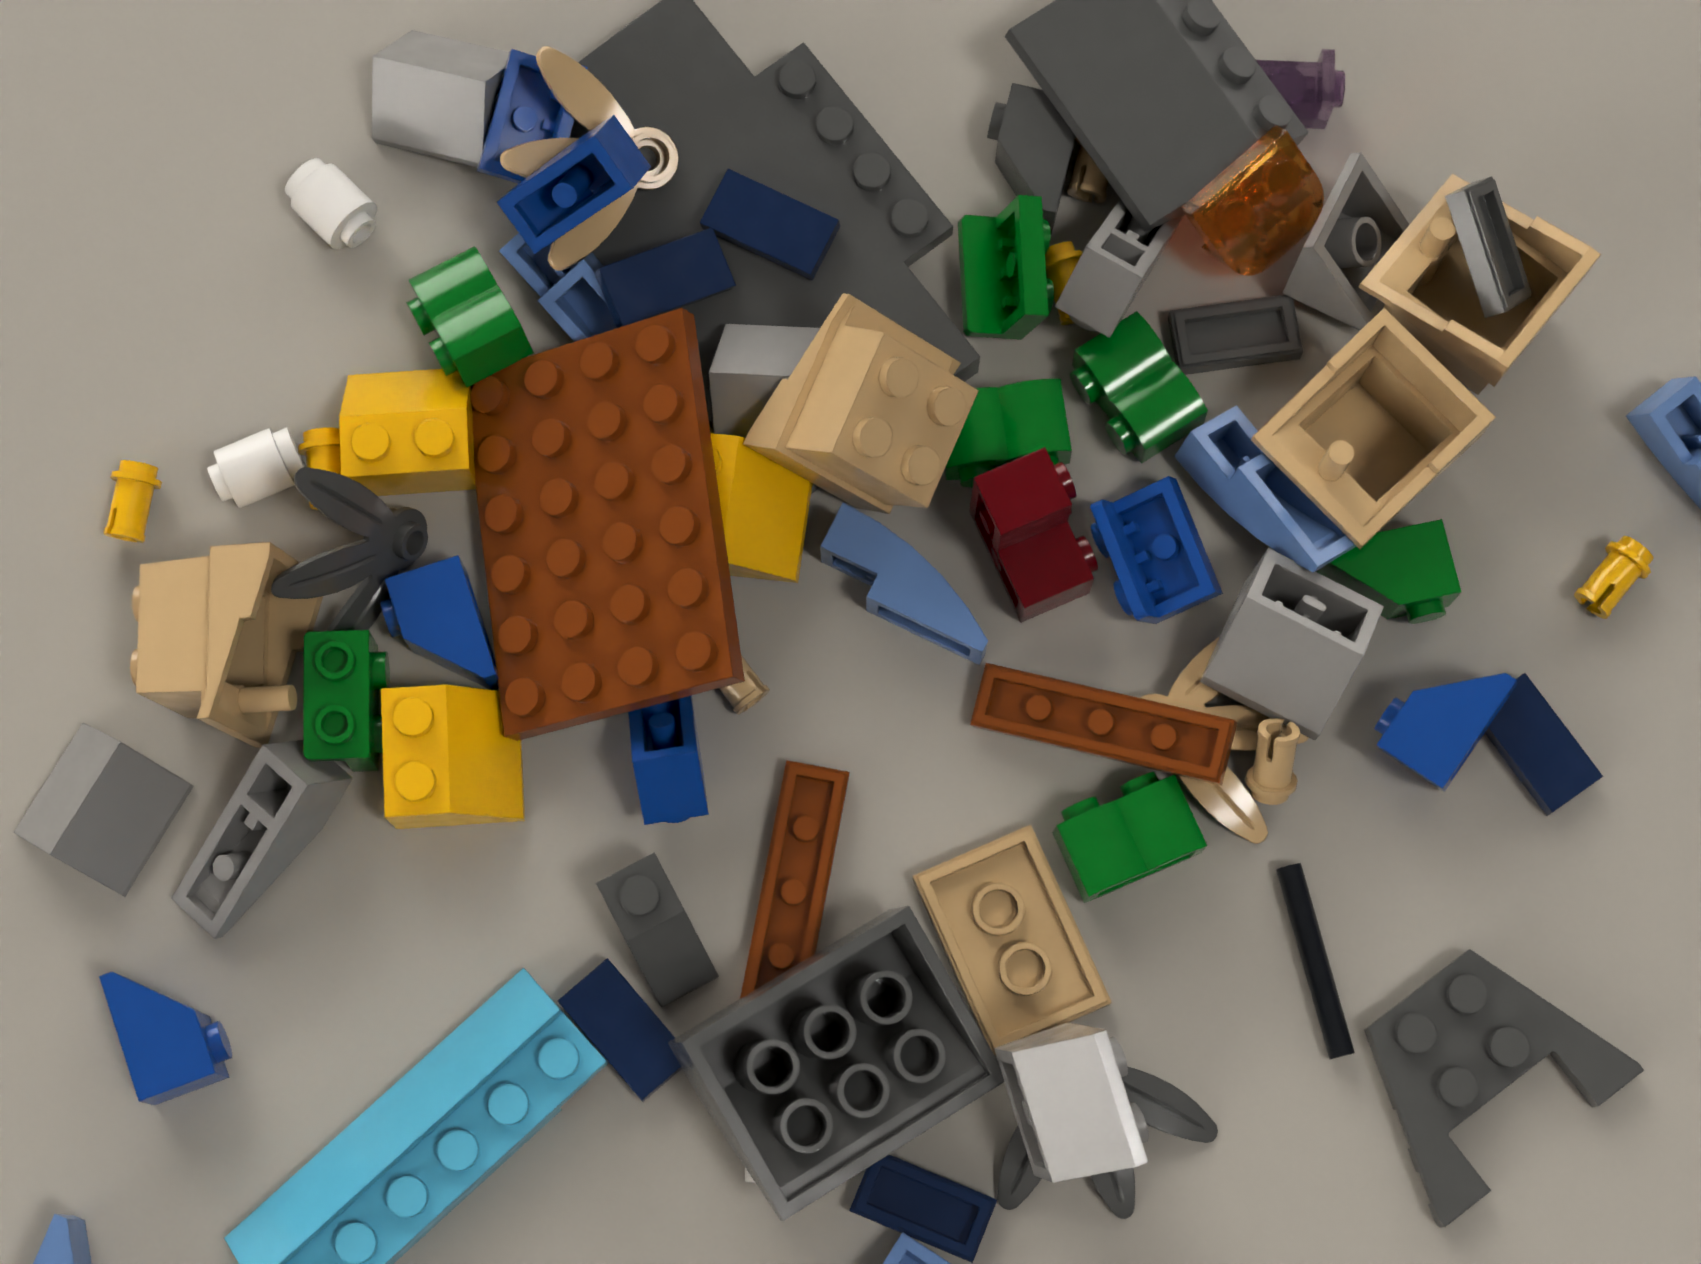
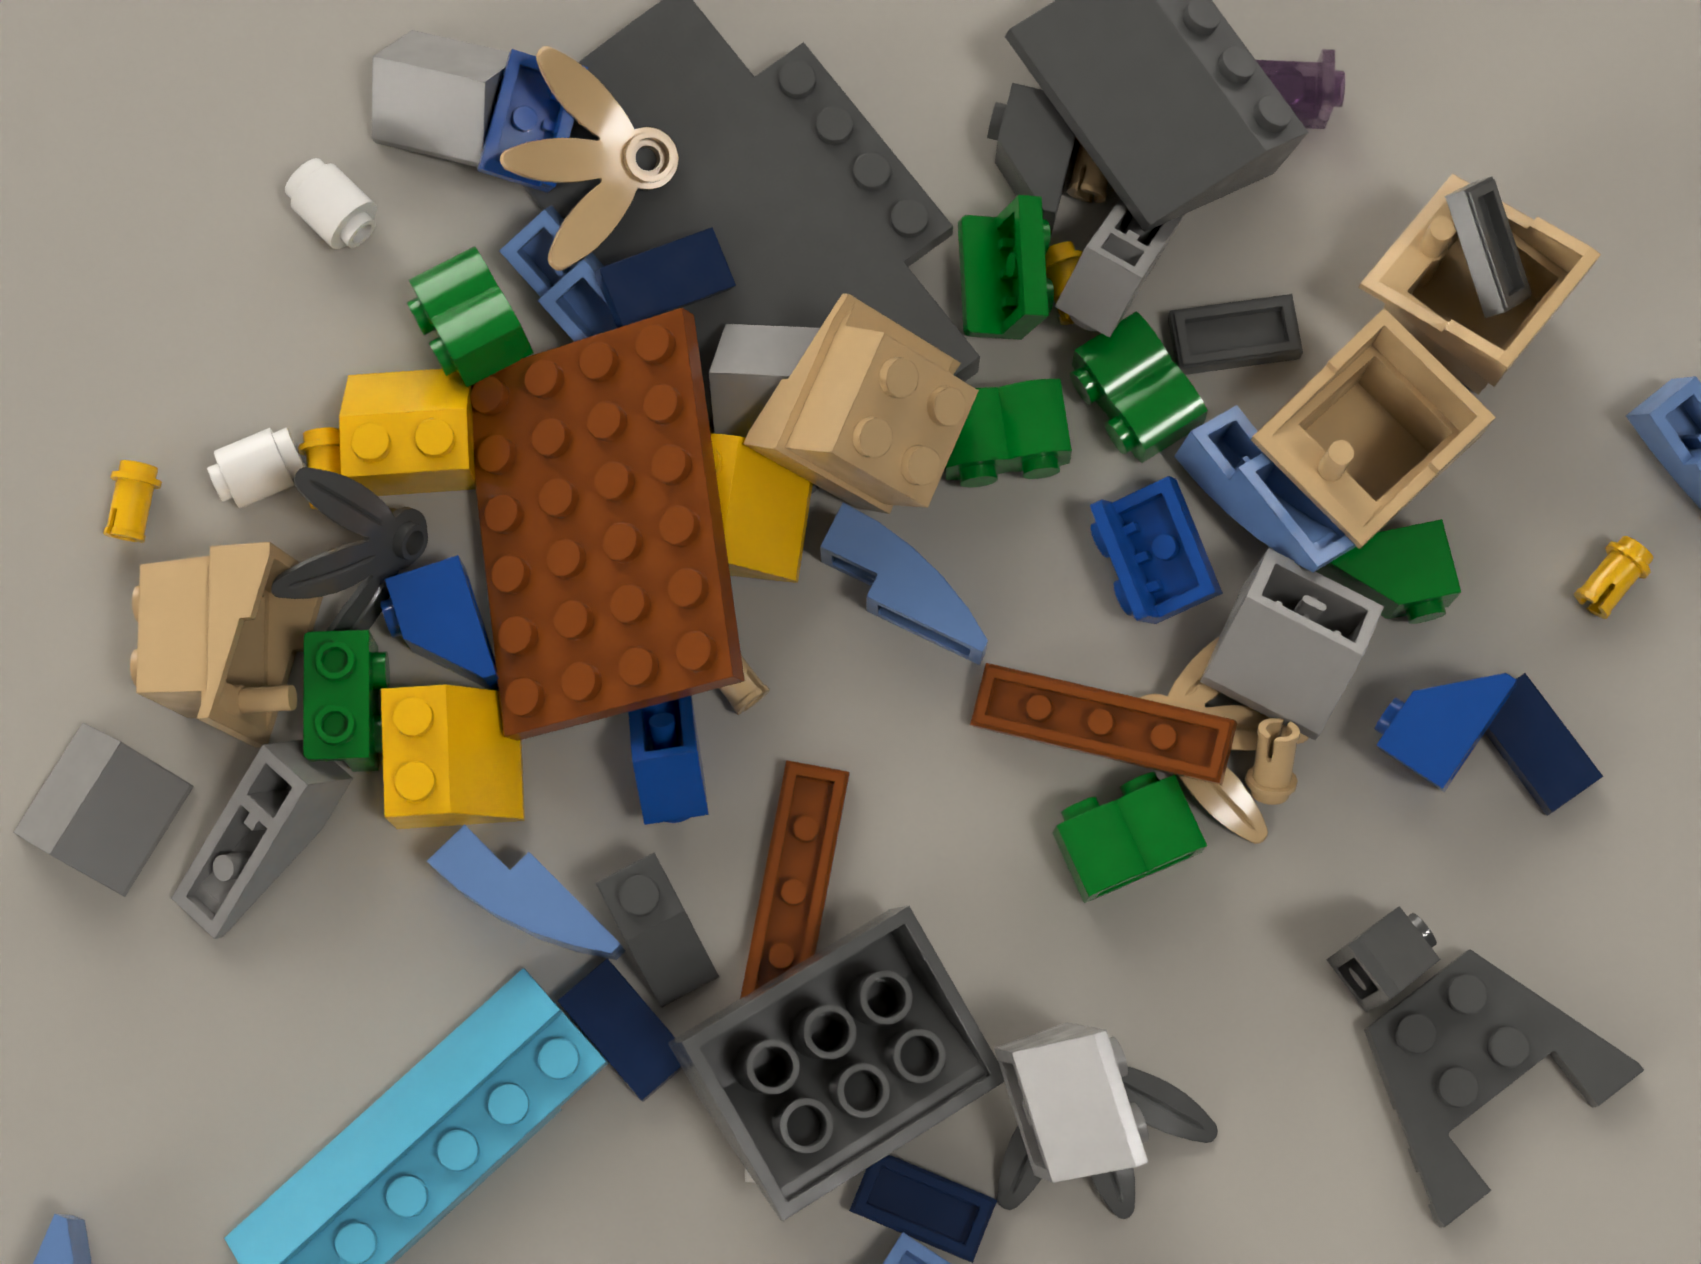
(164, 1041): blue slope -> none
(522, 896): none -> medium blue slope
(575, 184): blue slope -> none
(770, 224): dark blue tile -> none
(1011, 939): tan tile -> none
(1026, 530): dark red brick -> none
(1258, 205): clear orange slope -> none
(1315, 961): black bar -> none
(1346, 244): light grey slope -> none
(1385, 958): none -> dark grey slope

